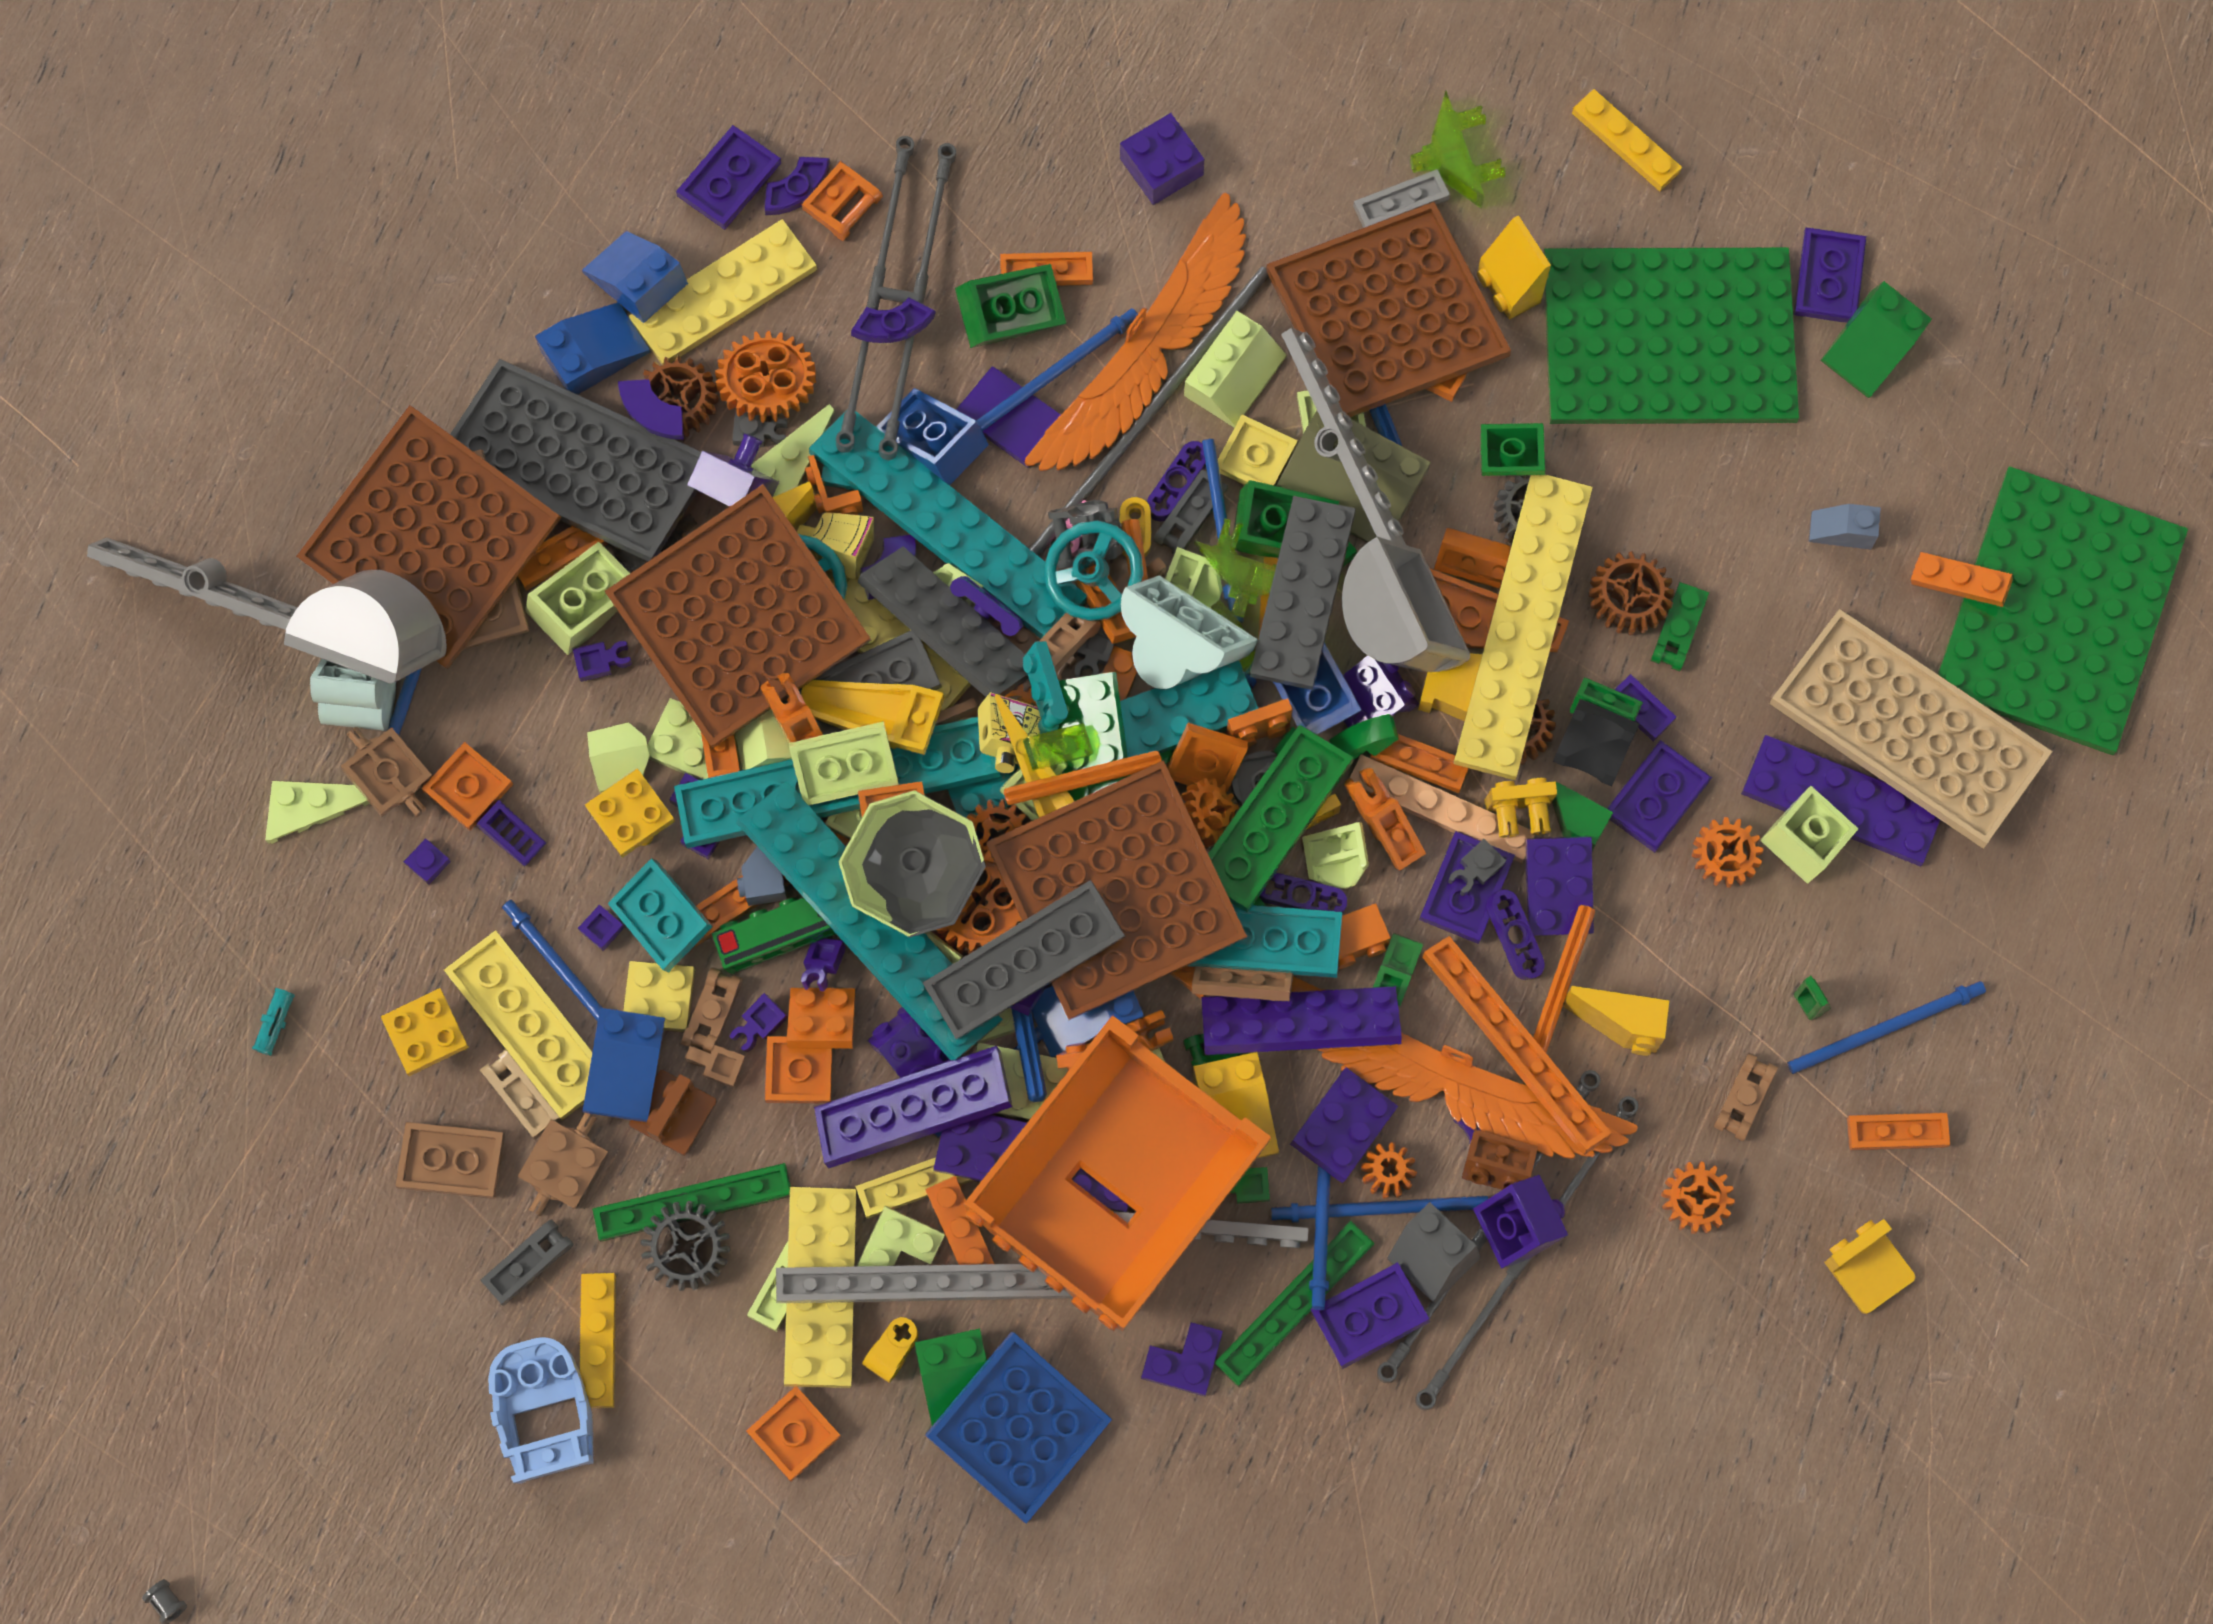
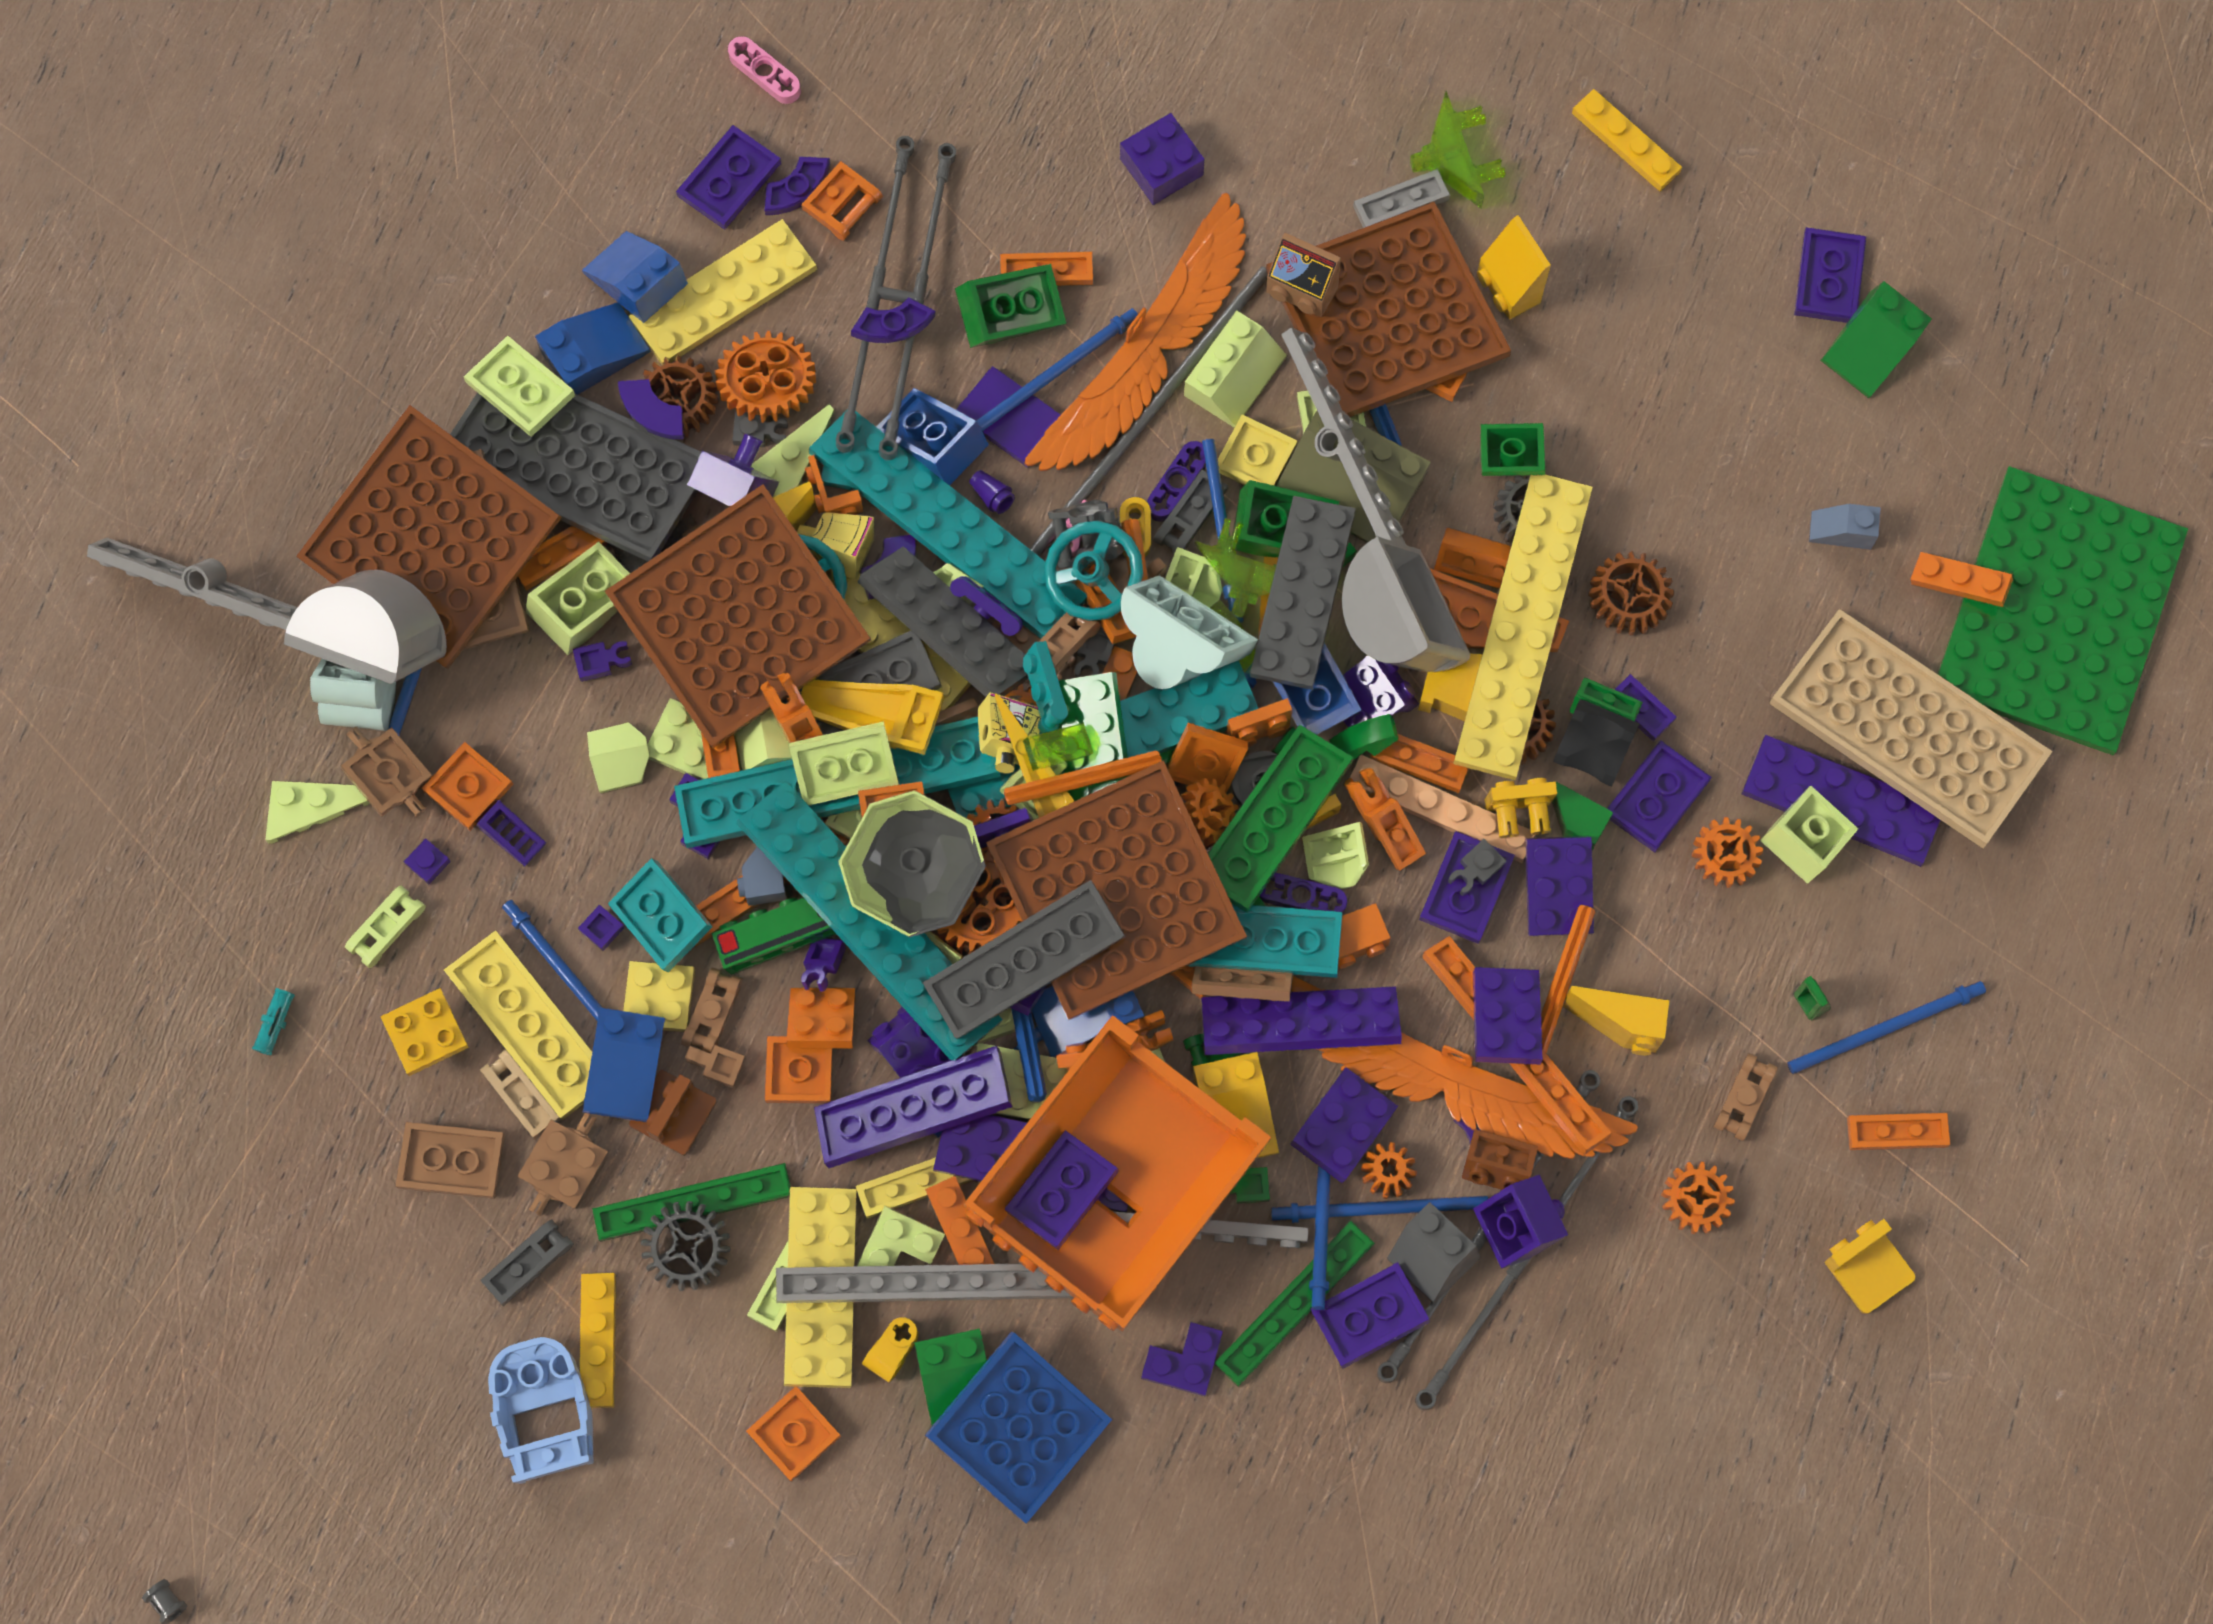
(384, 926): none -> yellowish green plate
(519, 386): none -> yellowish green plate
(630, 813): yellow plate -> none
(762, 1019): dark purple plate -> none
(768, 82): none -> bright pink beam
(994, 493): none -> dark purple cone
(1001, 825): none -> dark purple plate
(1061, 1190): none -> dark purple plate
(1303, 275): none -> slope
(1398, 964): green slope -> none
(1497, 917): dark purple beam -> none
(1507, 1015): none -> dark purple plate
(1670, 336): green plate -> none
(1680, 625): green plate -> none

